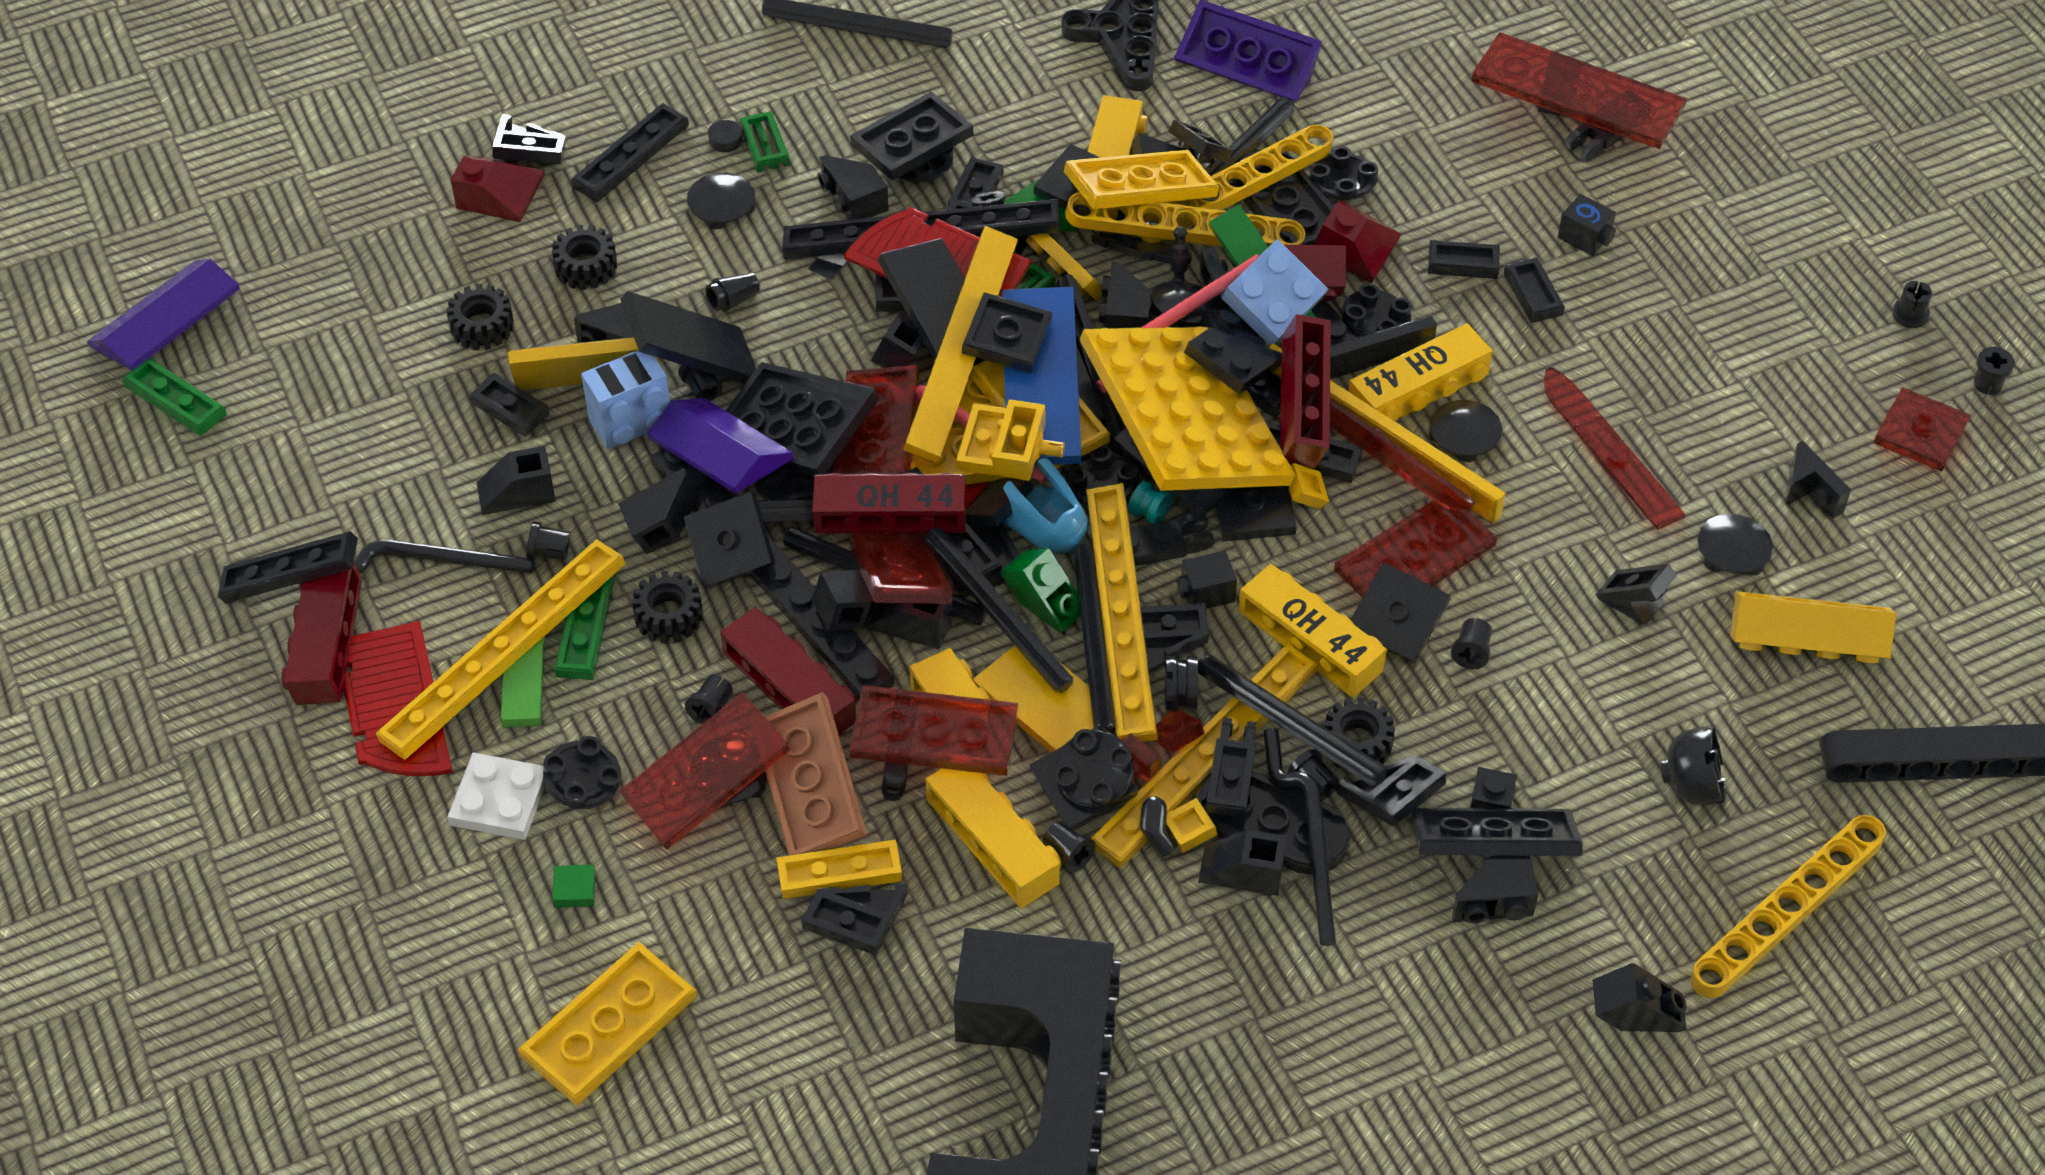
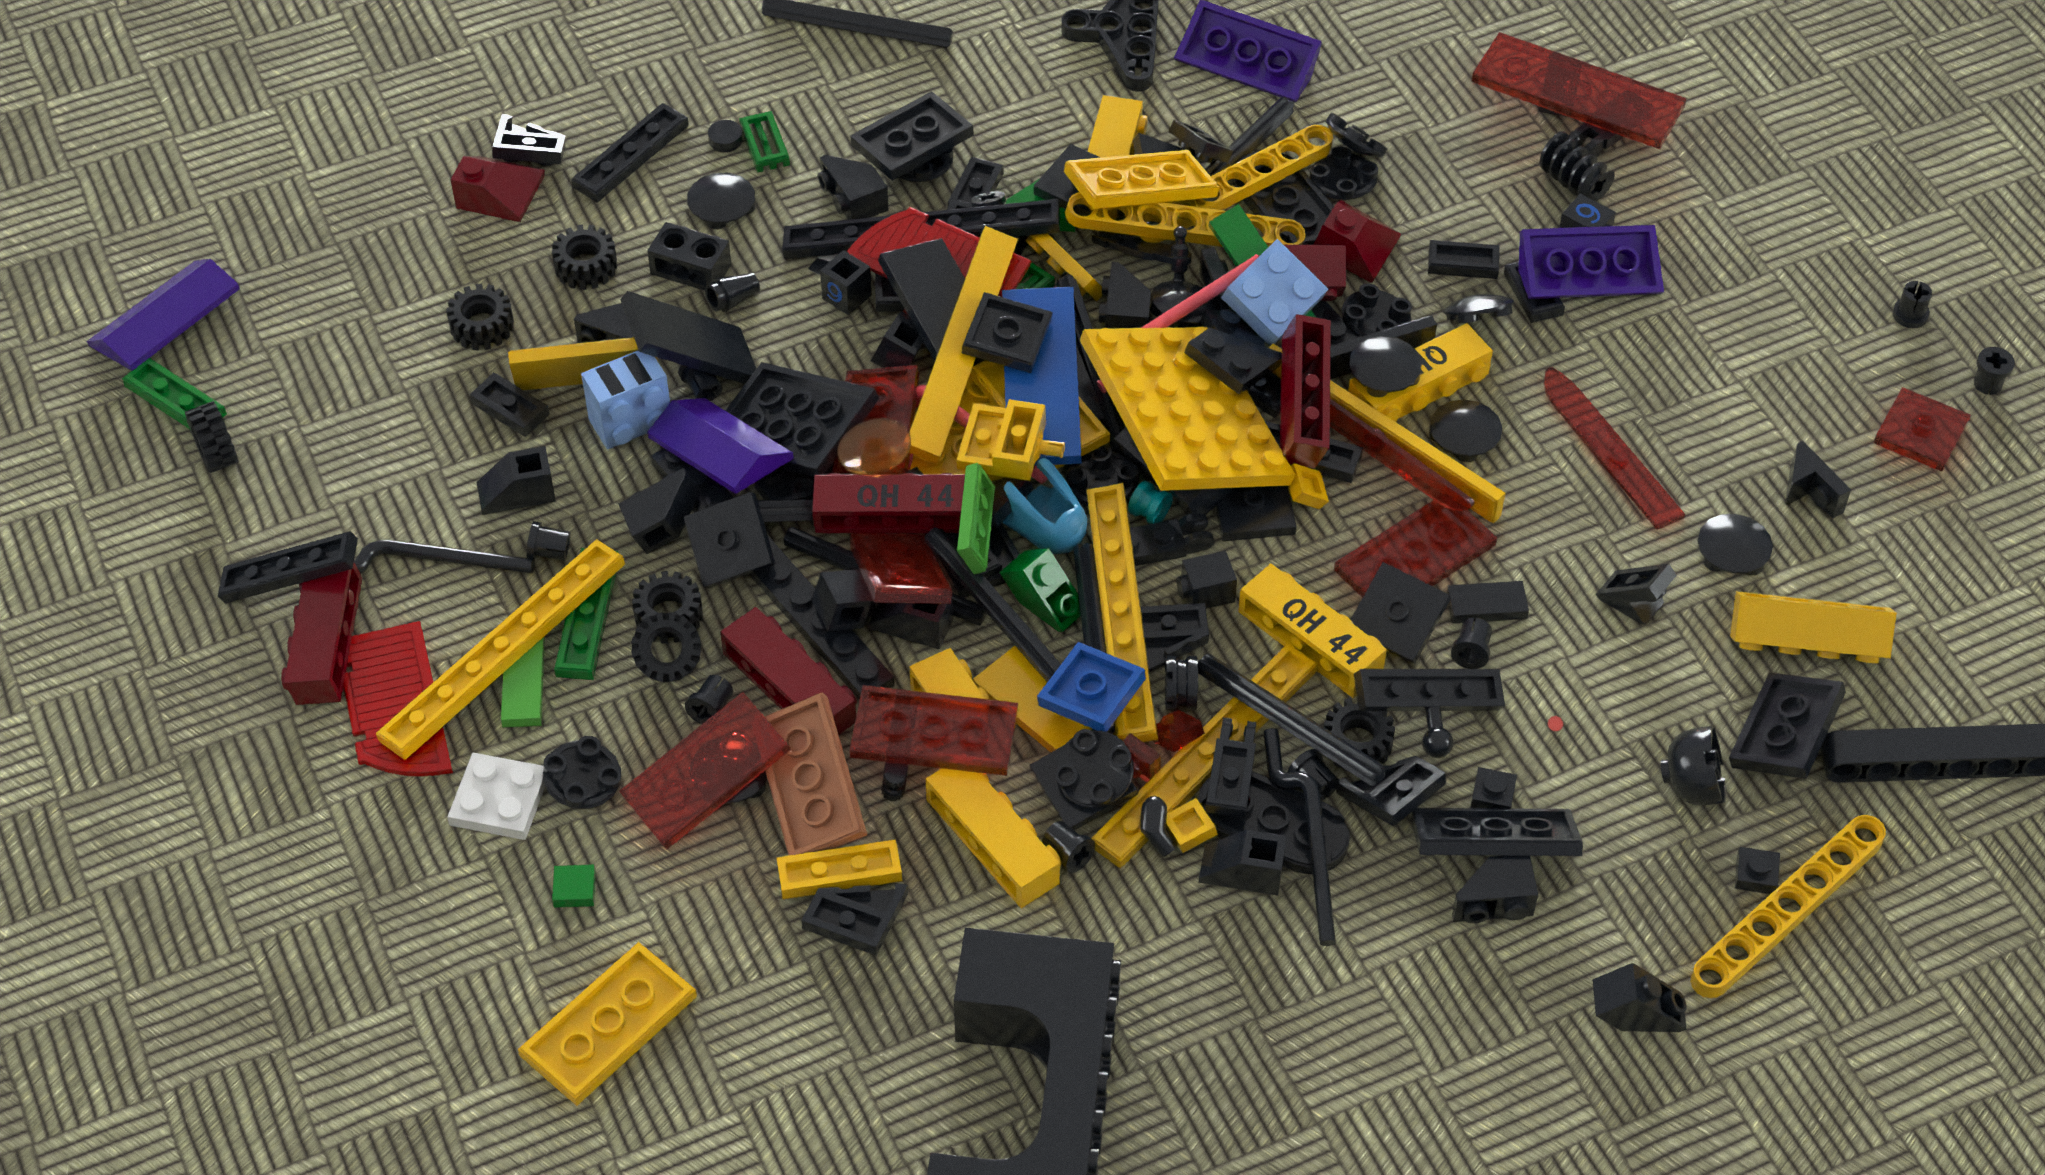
(211, 437): none -> black tyre
(659, 624): none -> black tyre
(688, 256): none -> black brick
(846, 282): none -> black brick
(874, 446): none -> clear orange dish
(976, 518): none -> bright green tile
(1091, 687): none -> blue plate
(1354, 137): none -> black dish
(1385, 365): none -> black dish
(1430, 692): none -> black plate
(1468, 308): none -> black dish
(1488, 601): none -> black tile
(1555, 723): none -> coral piece
(1575, 167): none -> black piece
(1590, 261): none -> dark purple slope
(1757, 870): none -> black plate
(1787, 725): none -> black plate

